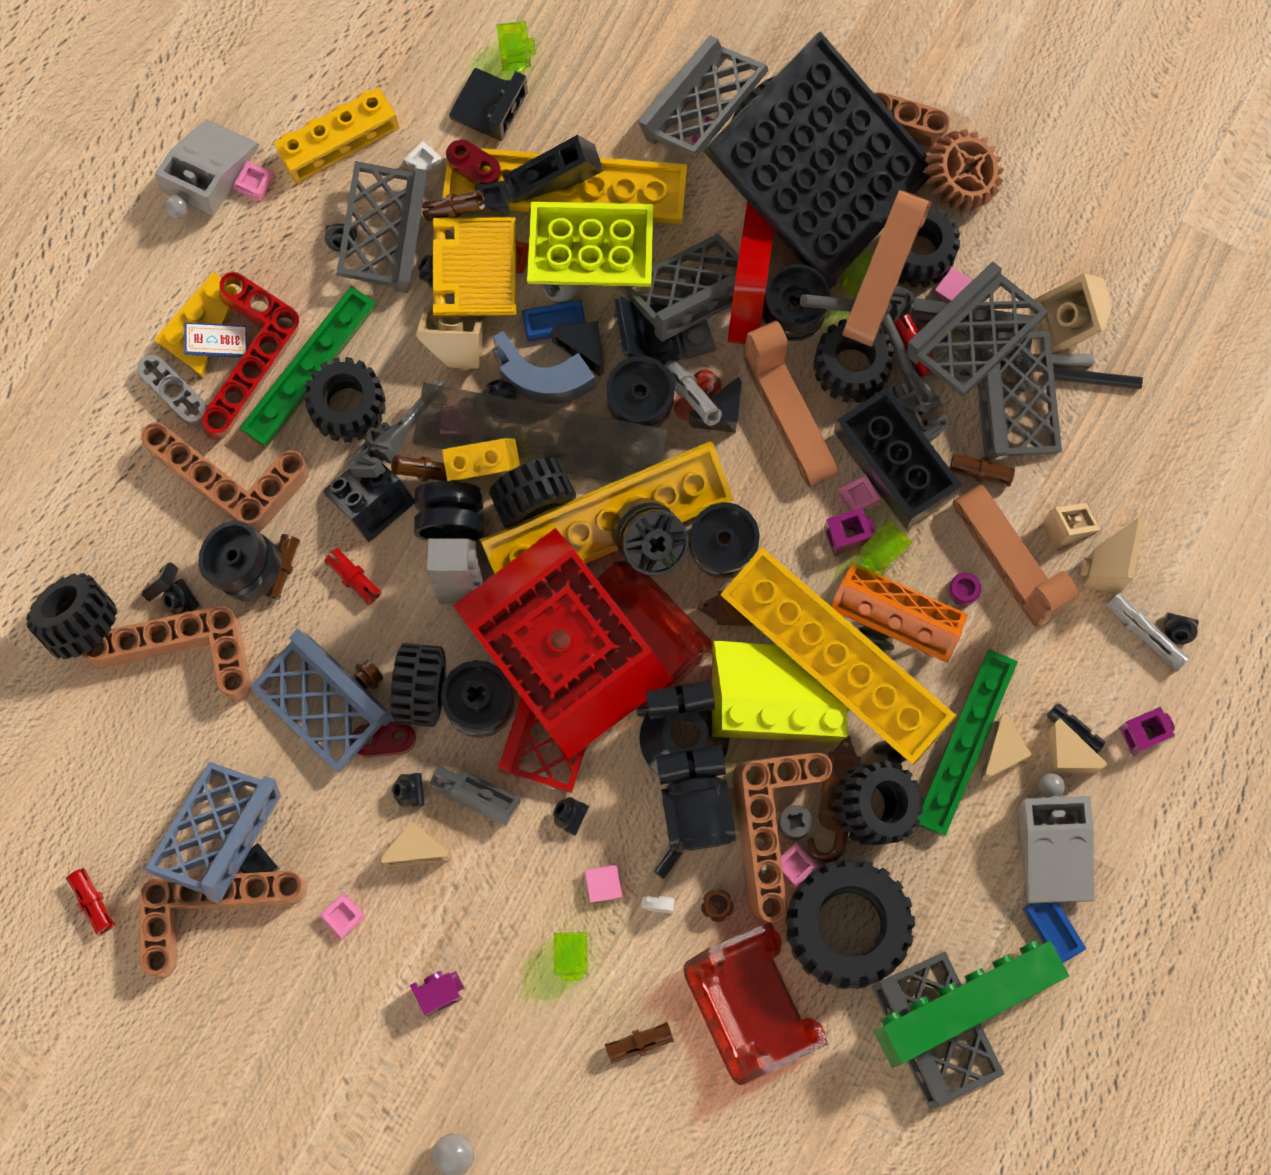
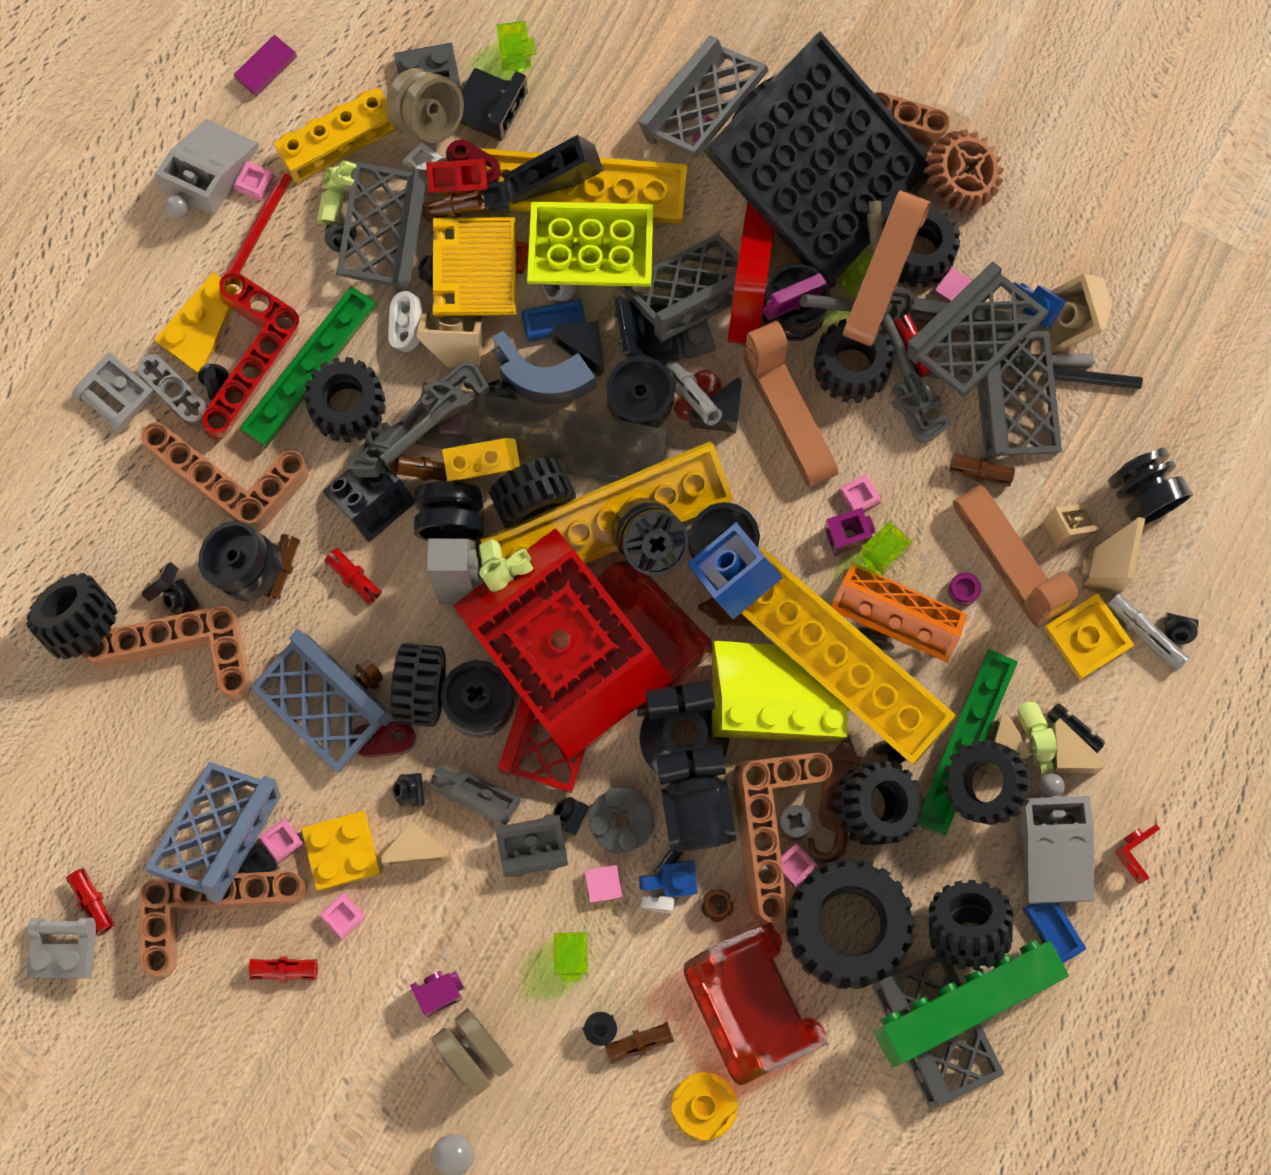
(61, 960): none -> light grey plate
(121, 385): none -> light grey plate
(213, 377): none -> black plate
(214, 340): white tile -> none
(260, 223): none -> red bar
(265, 65): none -> magenta tile
(281, 840): none -> bright pink tile
(283, 969): none -> red pin
(335, 182): none -> yellowish green bar
(341, 851): none -> yellow plate
(404, 324): none -> white plate
(424, 105): none -> dark tan wheel
(436, 59): none -> dark grey plate
(444, 400): none -> dark grey piece
(457, 176): none -> red slope
(468, 1055): none -> dark tan wheel
(497, 570): none -> yellowish green bar
(531, 846): none -> dark grey bracket
(600, 1028): none -> black plate
(627, 837): none -> dark grey plate
(675, 879): none -> blue plate
(704, 1106): none -> yellow tile
(734, 571): none -> blue slope
(789, 298): none -> magenta tile
(875, 223): none -> dark tan animal
(897, 458): black brick -> none
(961, 776): none -> black tyre
(970, 904): none -> black tyre
(1041, 737): none -> yellowish green bar
(1045, 298): none -> blue plate
(1088, 636): none -> yellow plate
(1127, 857): none -> red bracket
(1135, 736): magenta brick -> none
(1148, 483): none -> black wheel

